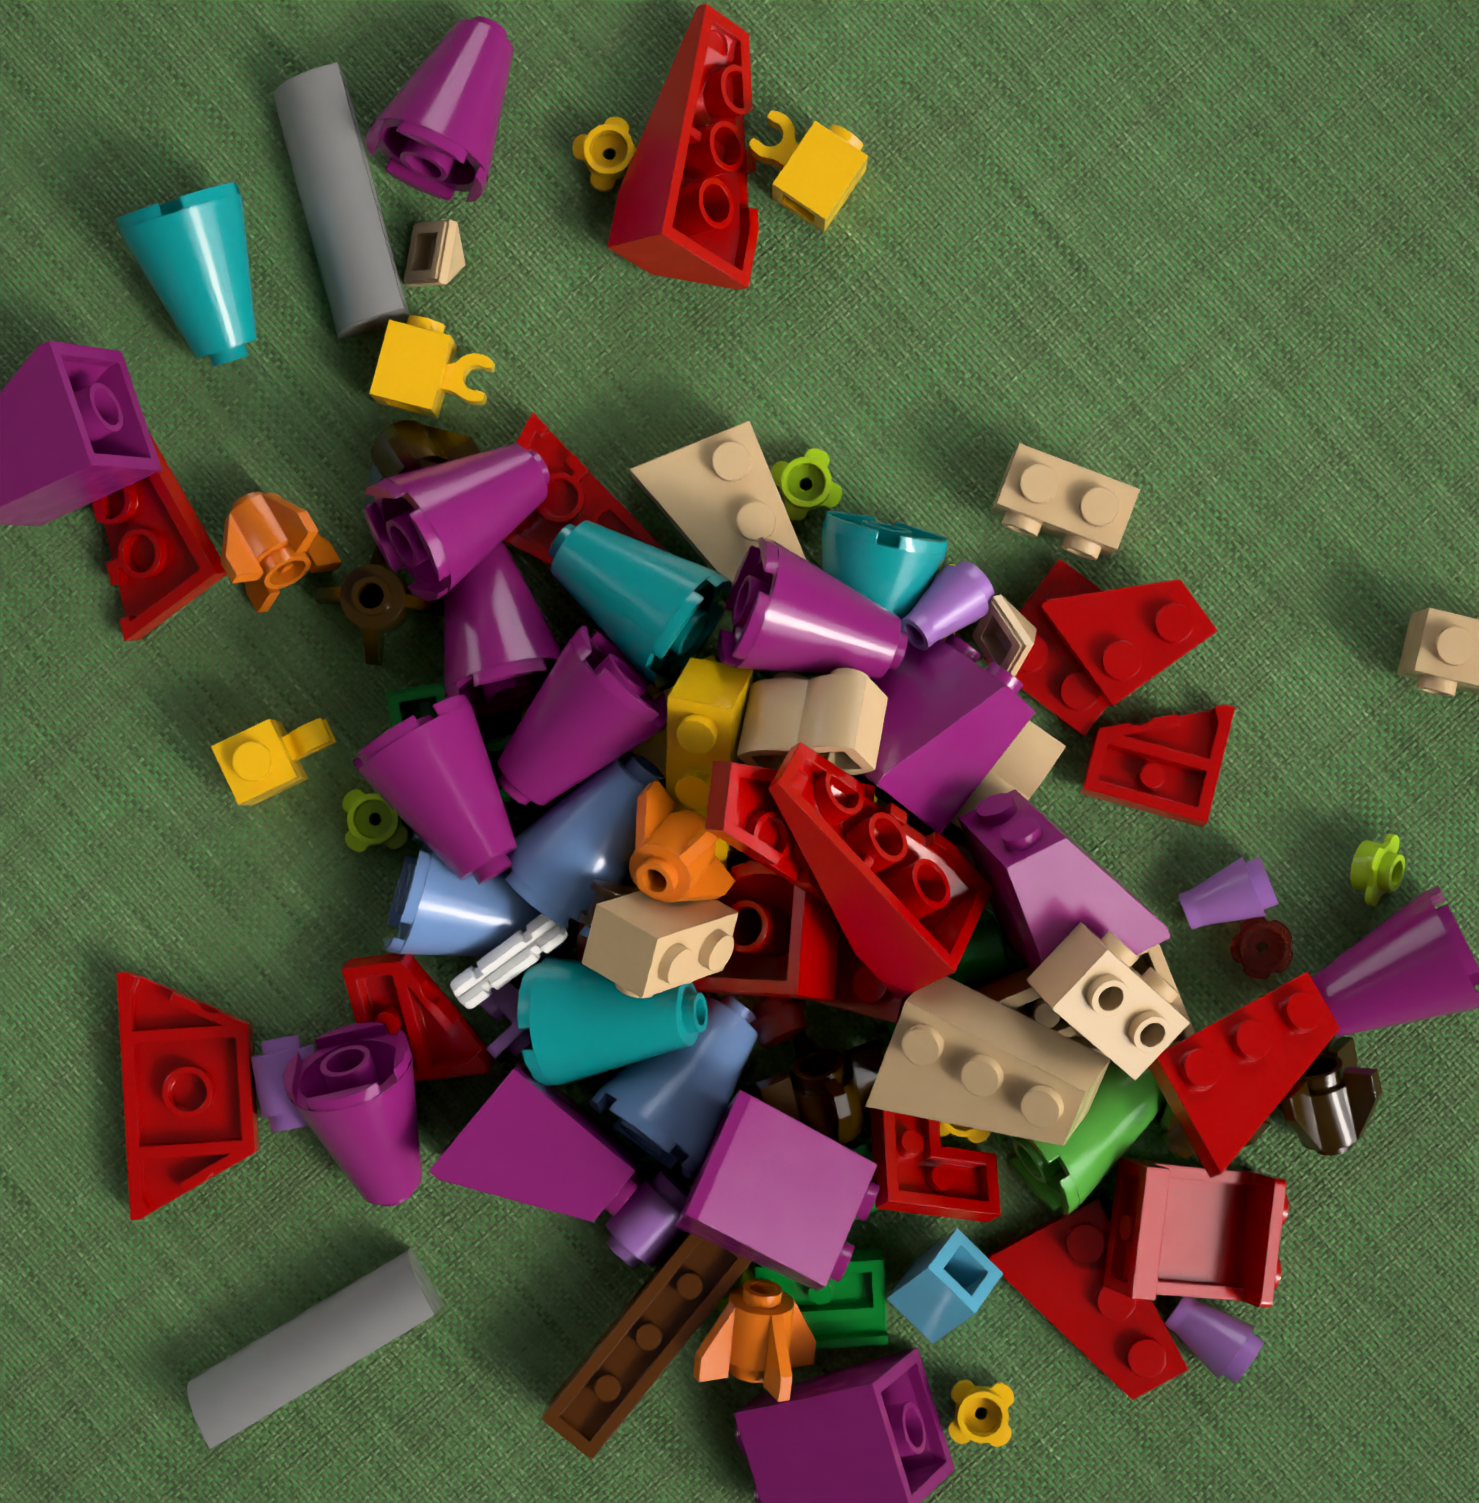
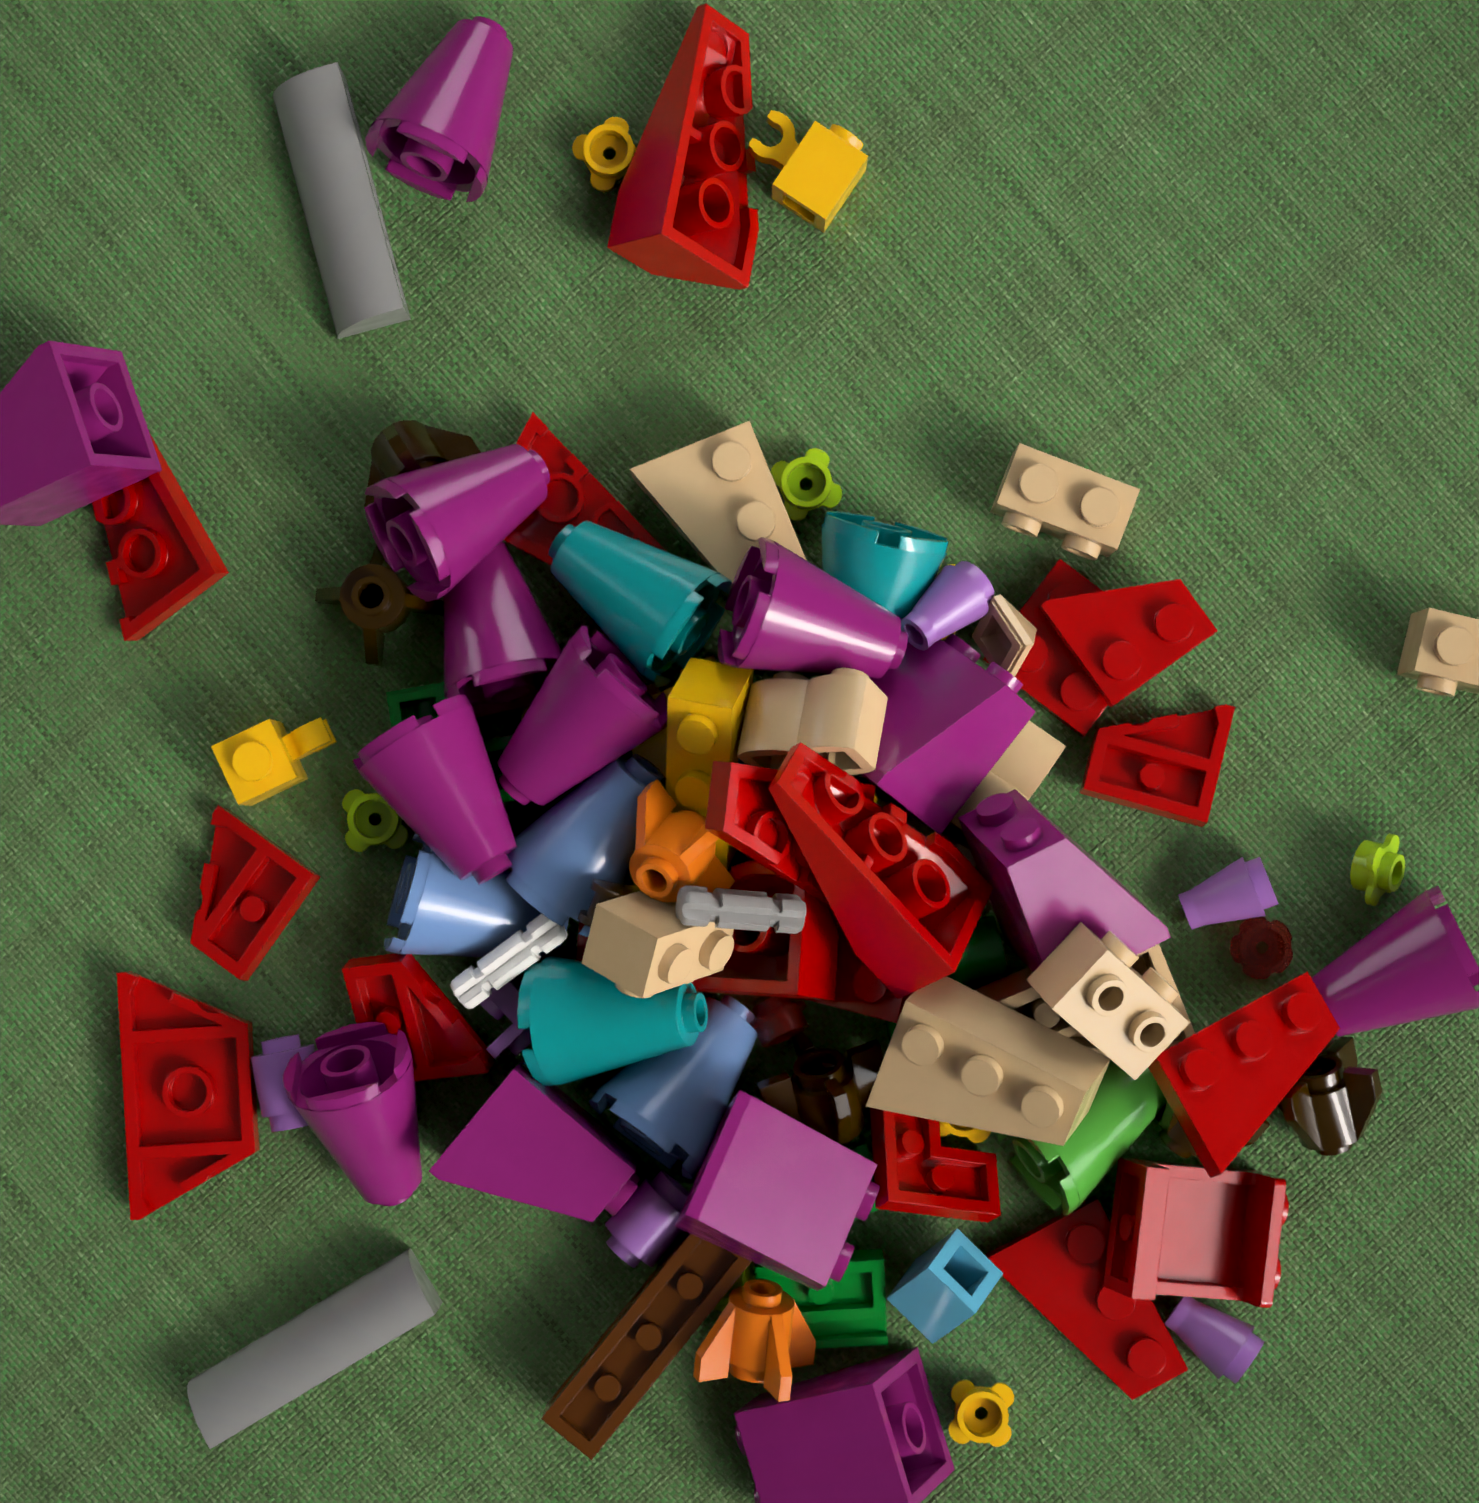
(198, 268): teal cone -> none
(246, 895): none -> red wing
(272, 546): orange brick -> none
(419, 368): yellow brick -> none
(434, 254): tan slope -> none
(740, 909): none -> light grey axle

